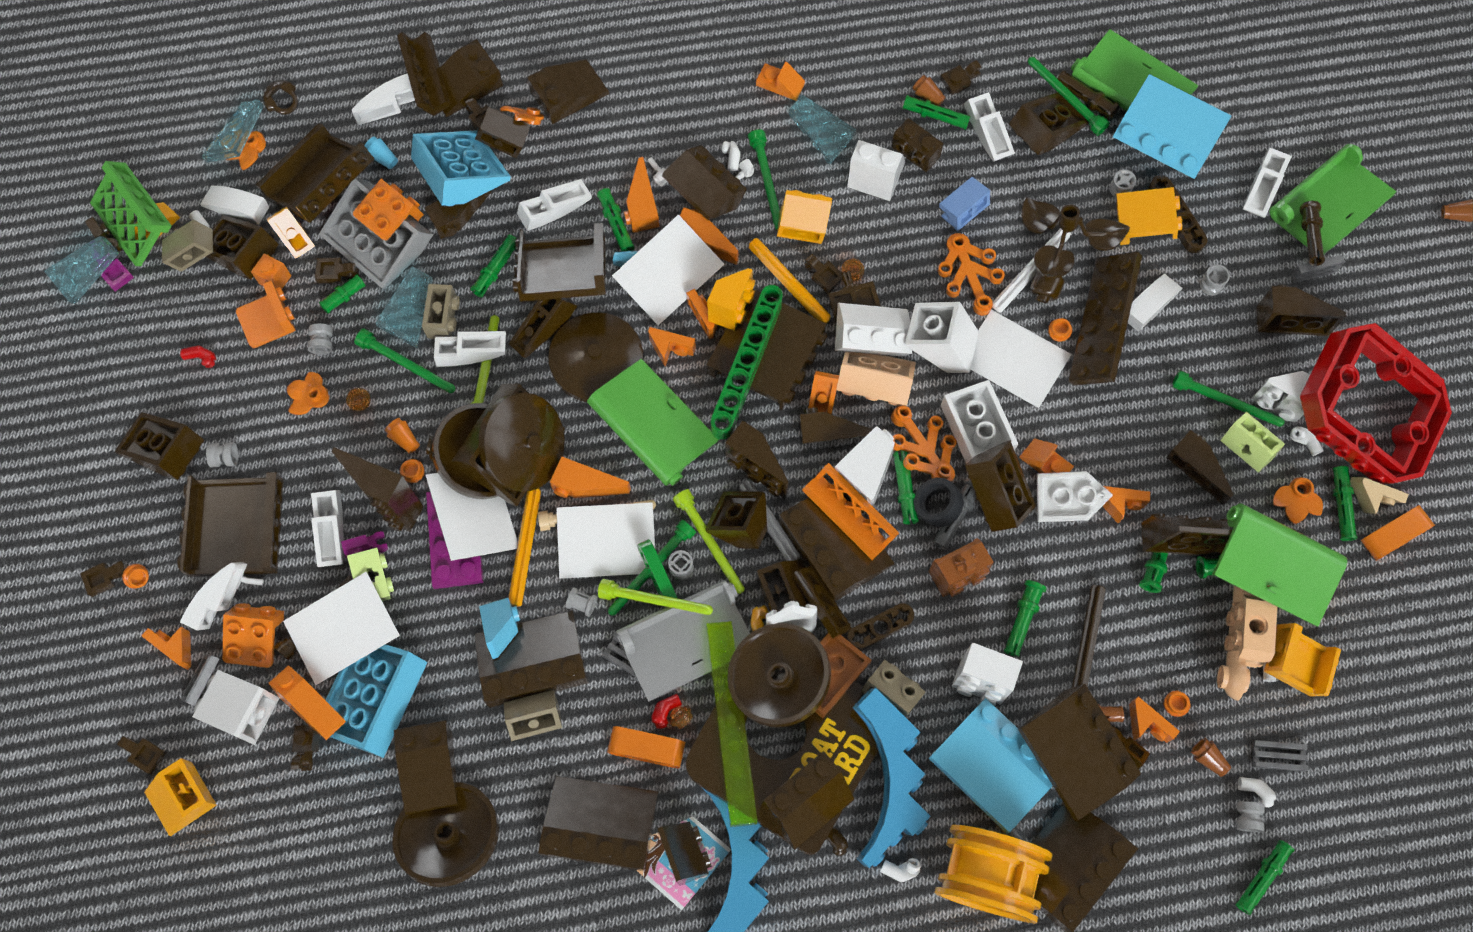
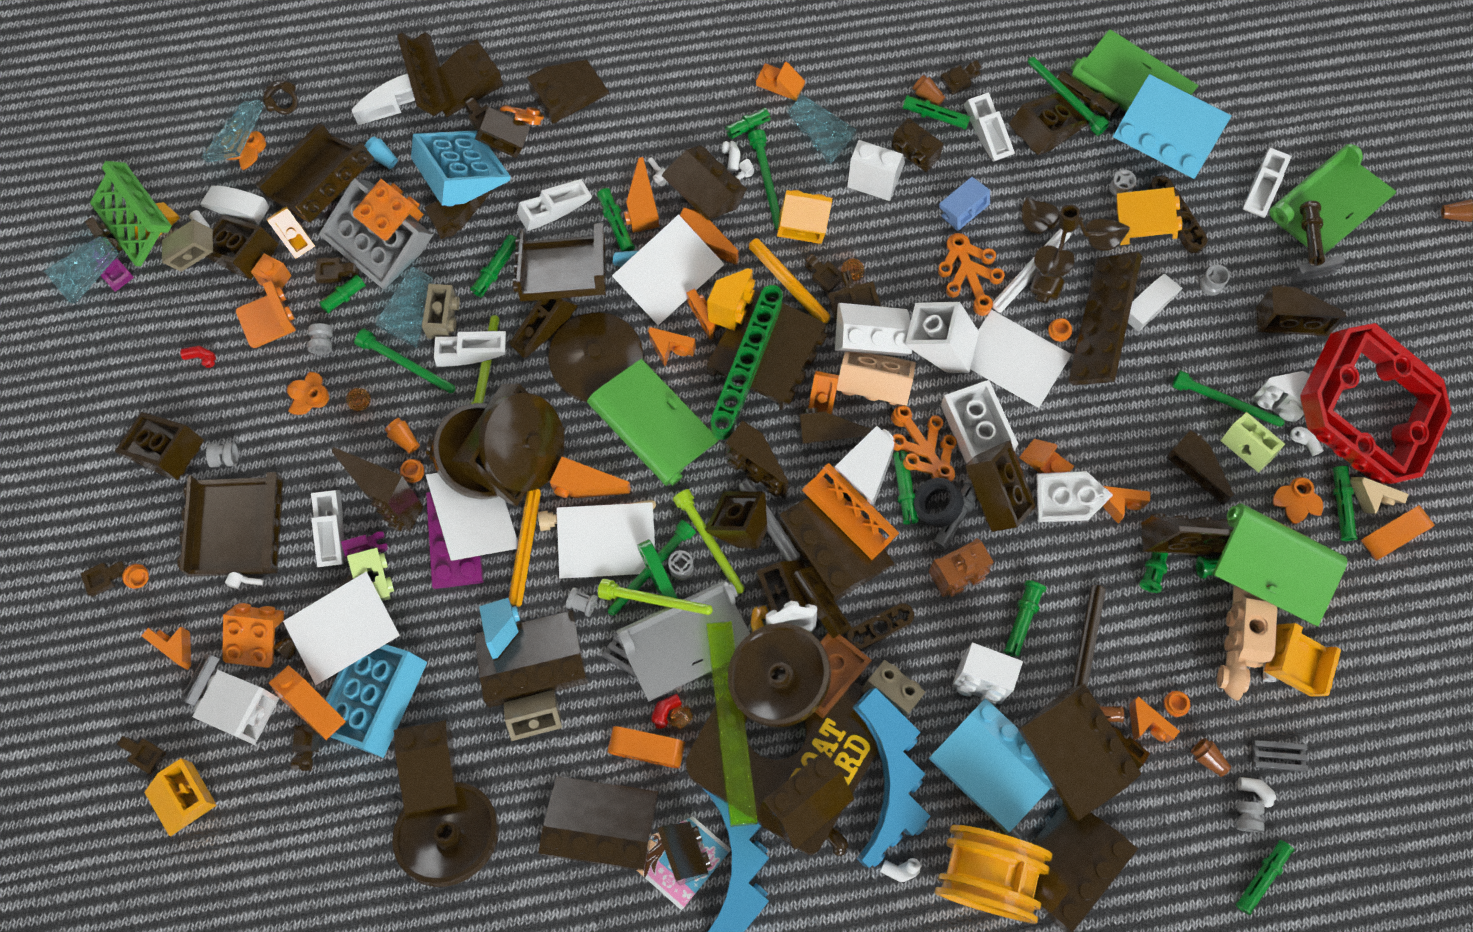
(213, 597): white slope -> none
(747, 123): none -> green pin

